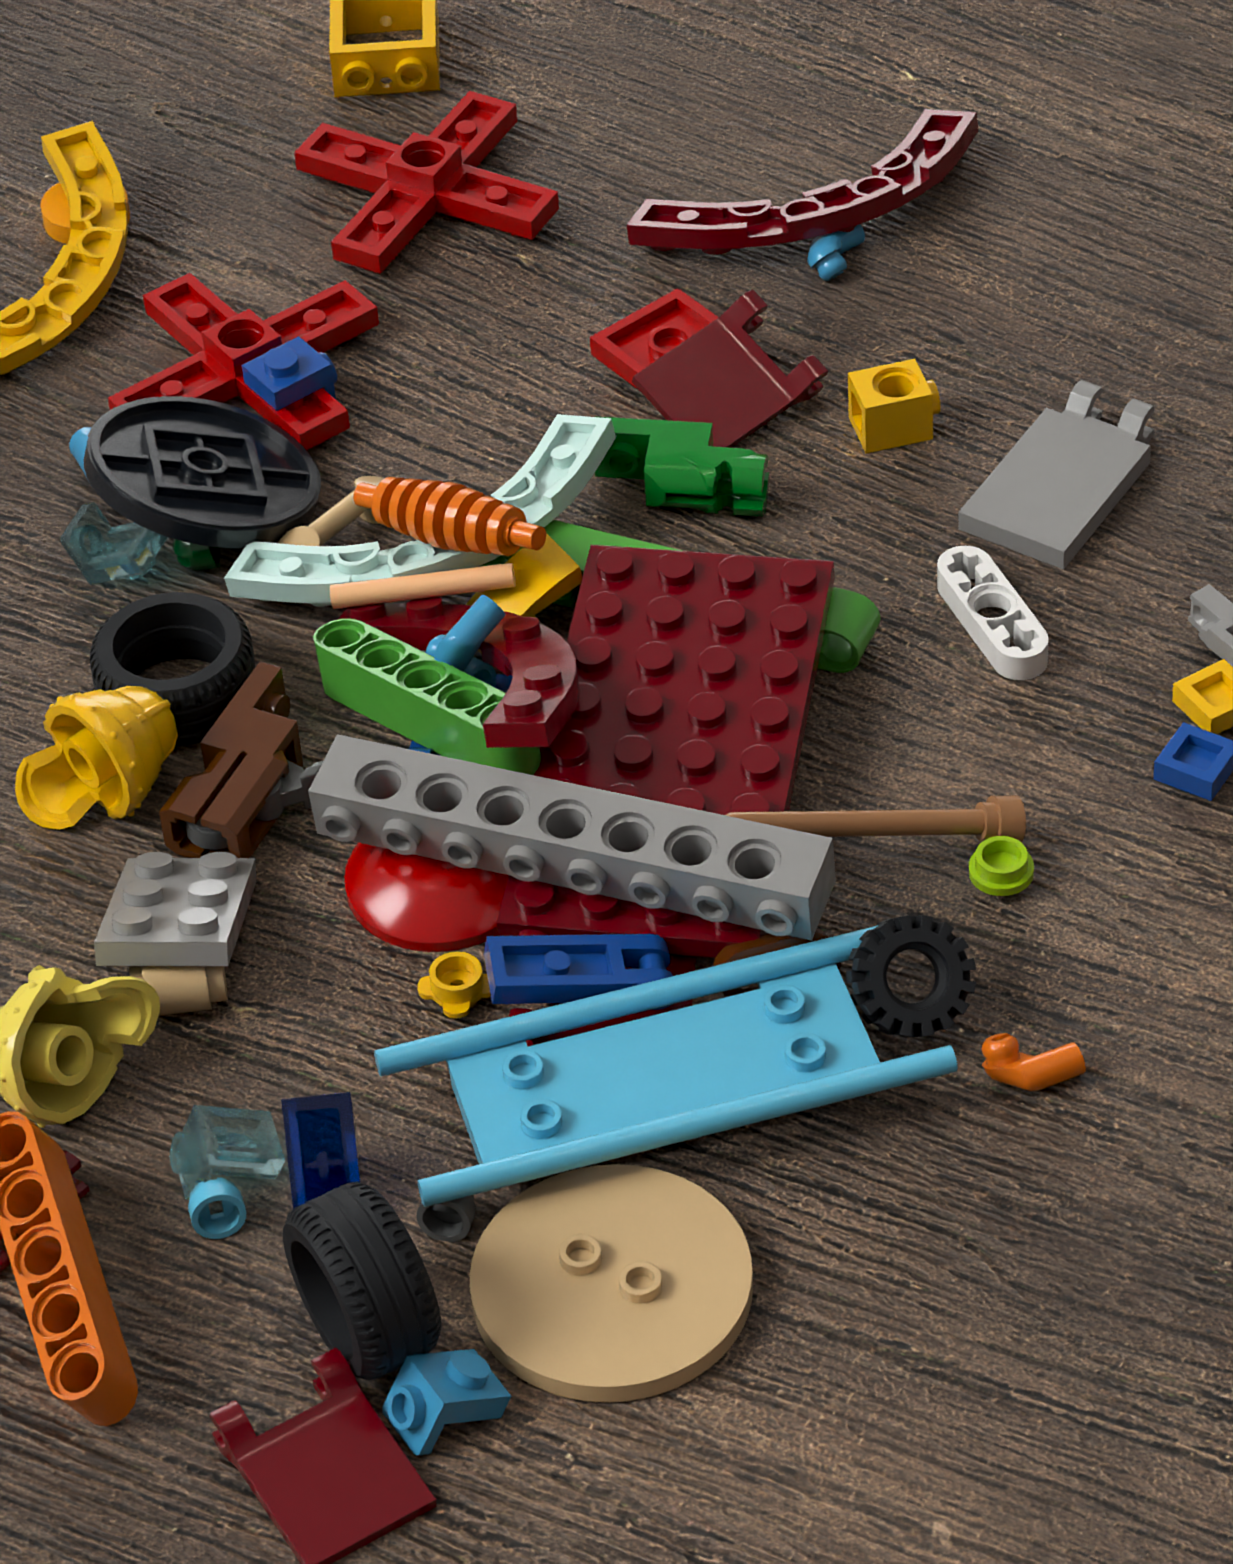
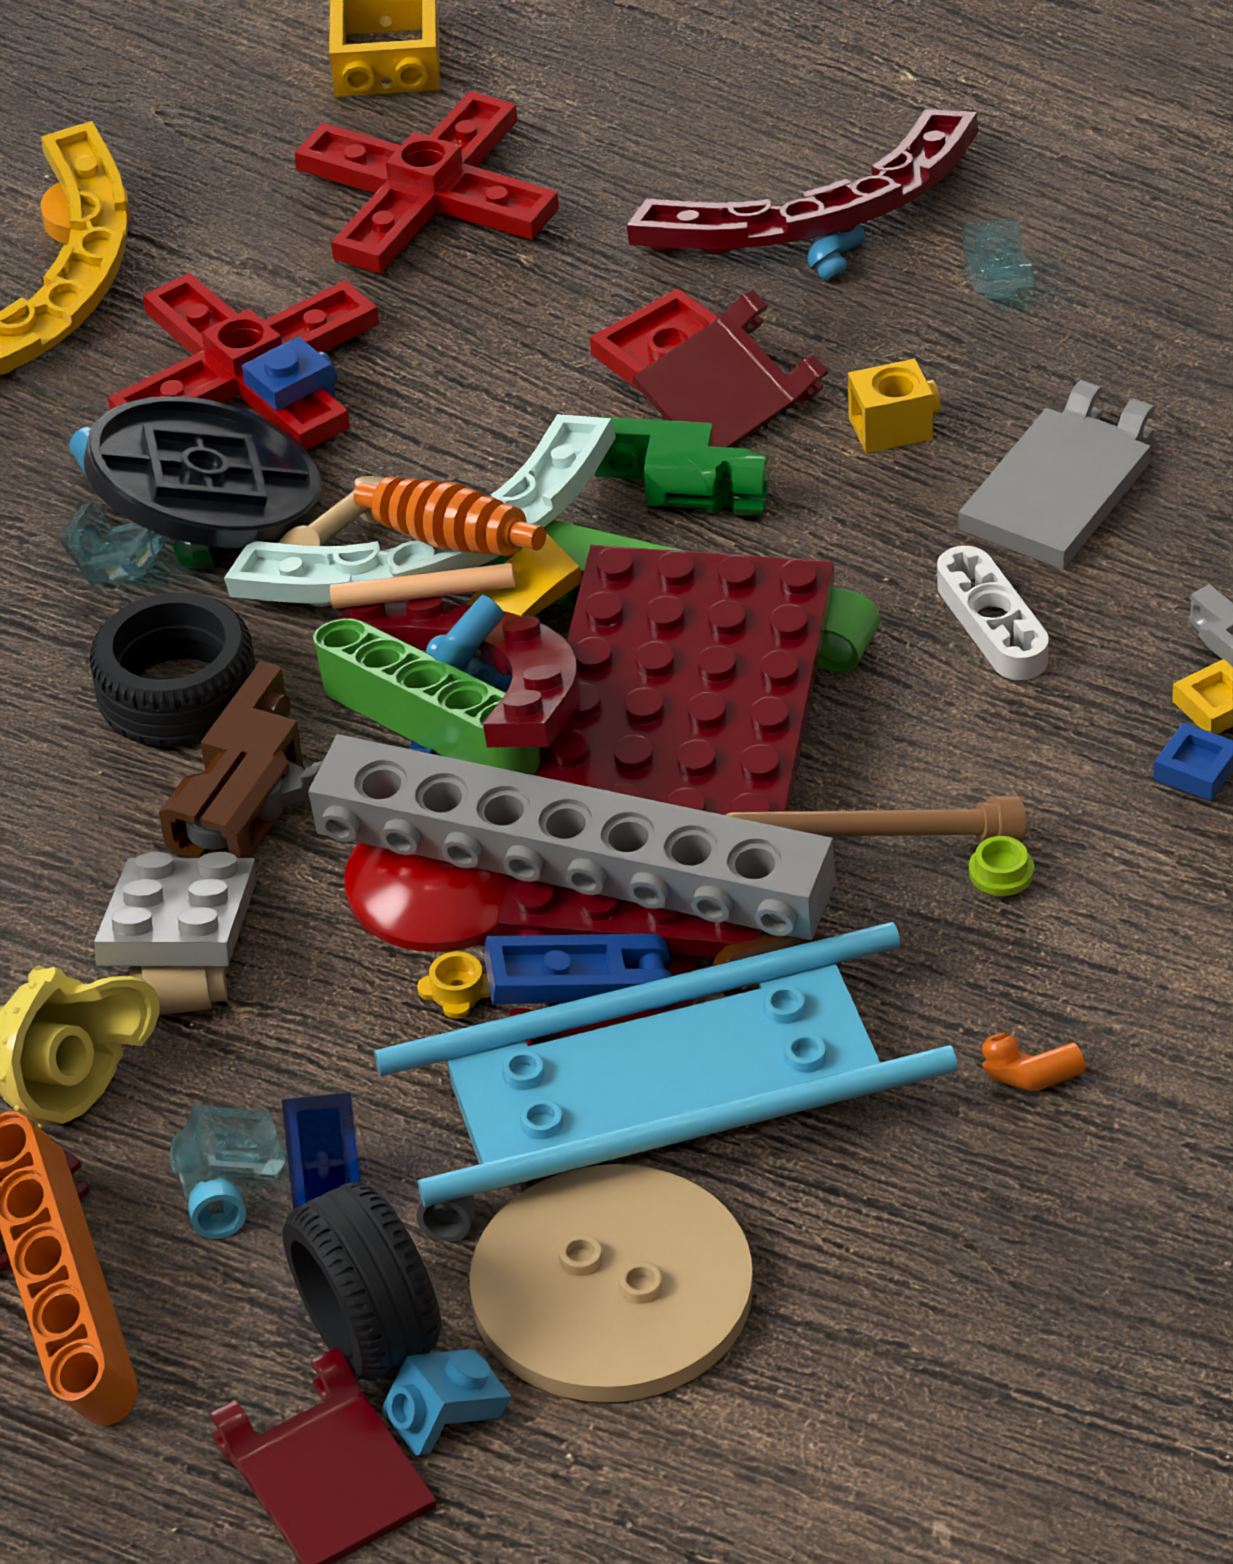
(103, 753): yellow head -> none
(950, 967): black tyre -> none
(996, 259): none -> clear light blue bracket

